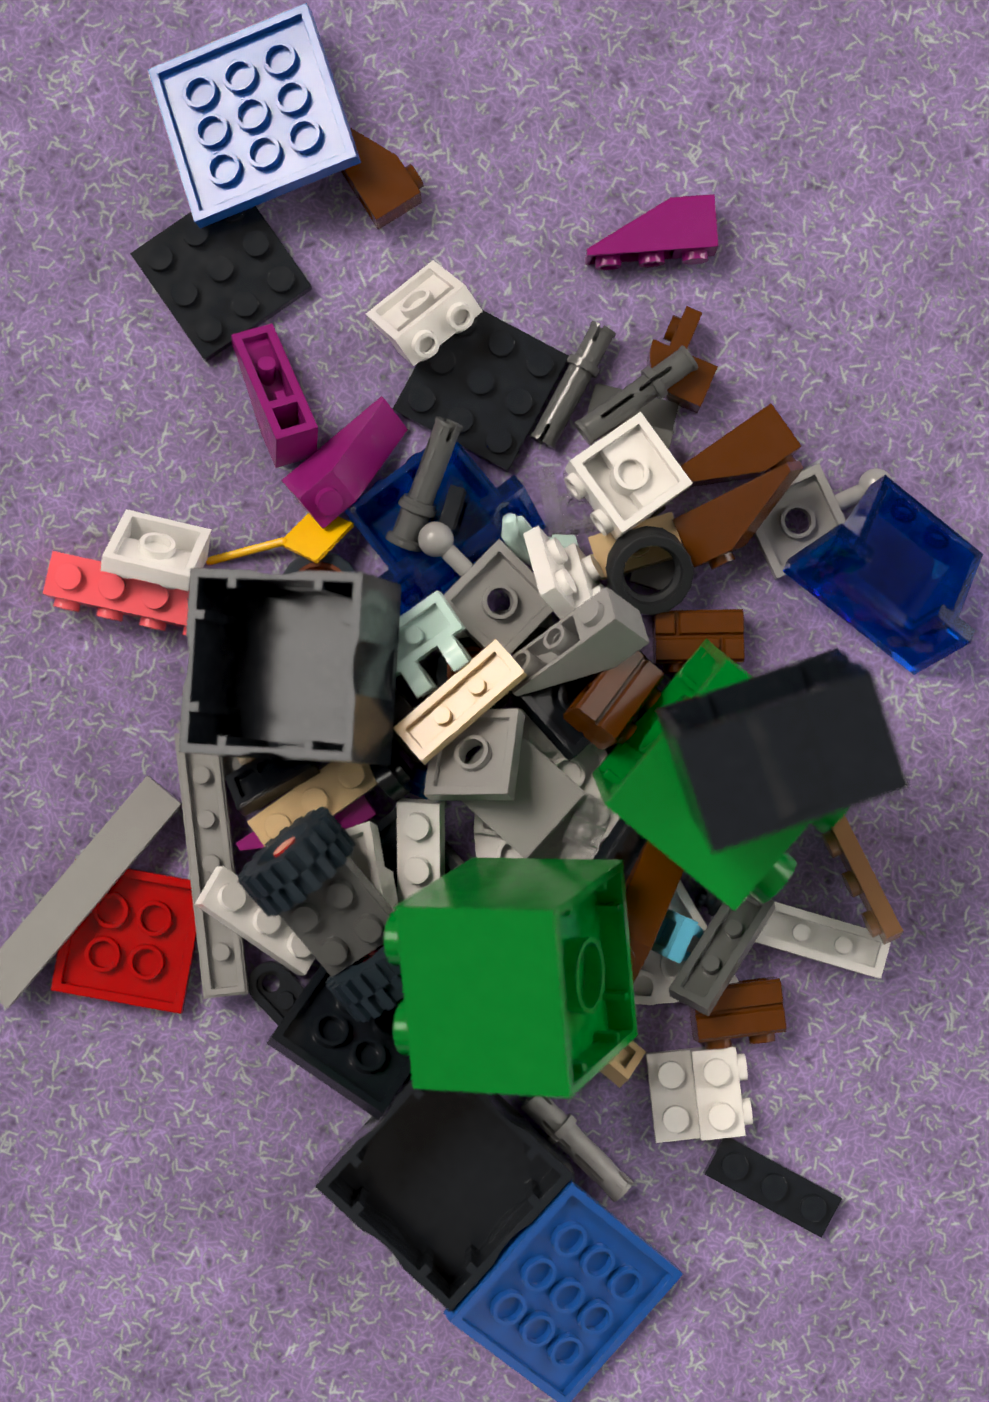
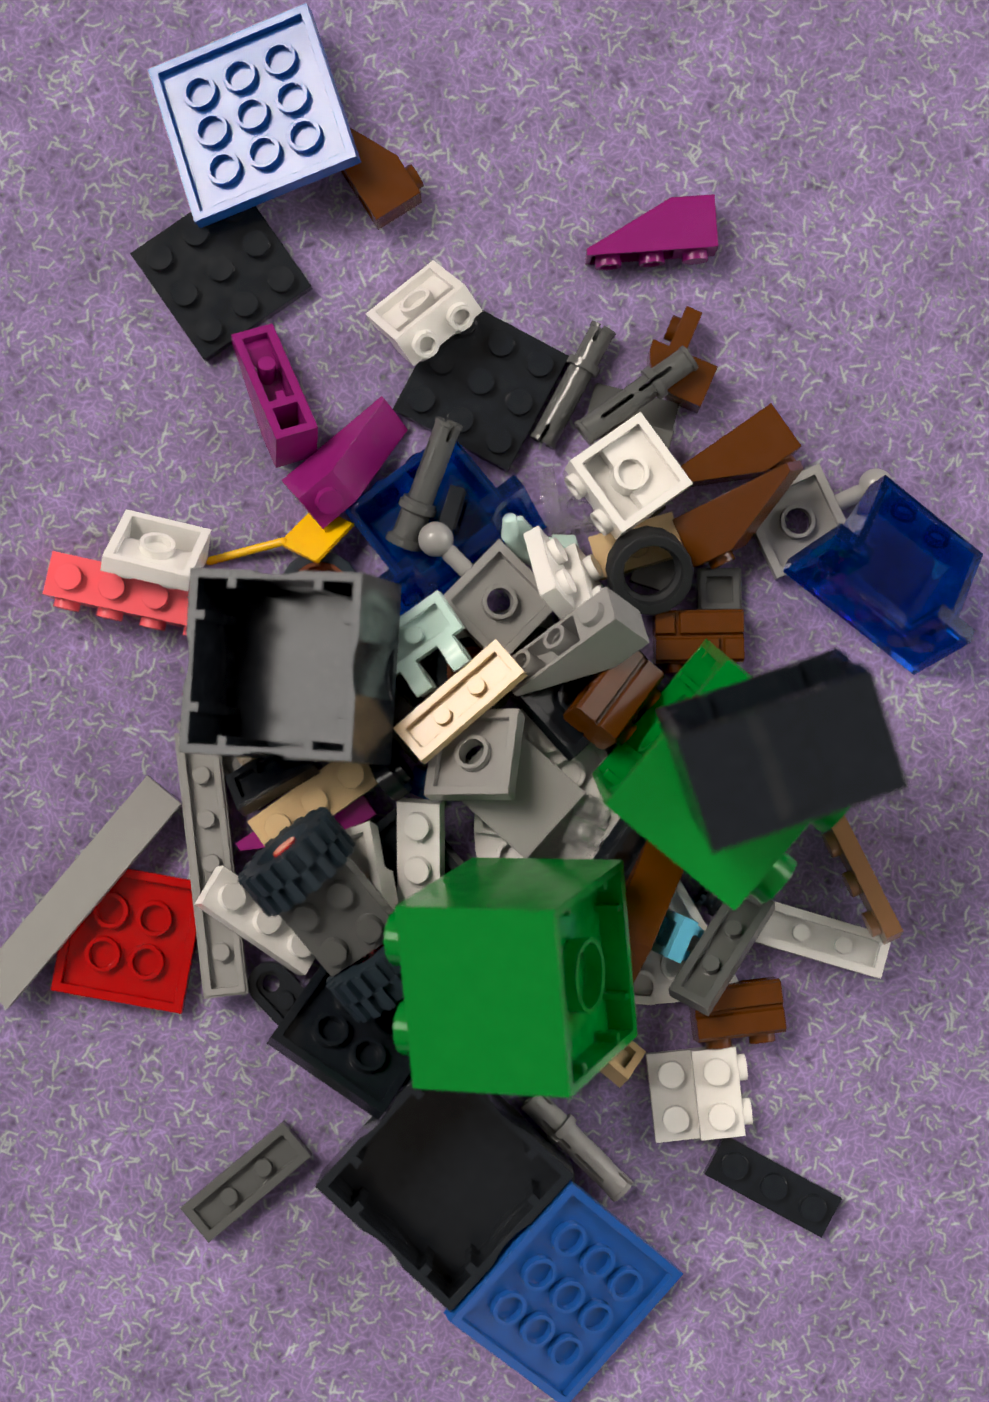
(246, 1181): none -> dark grey plate
(719, 588): none -> dark grey tile

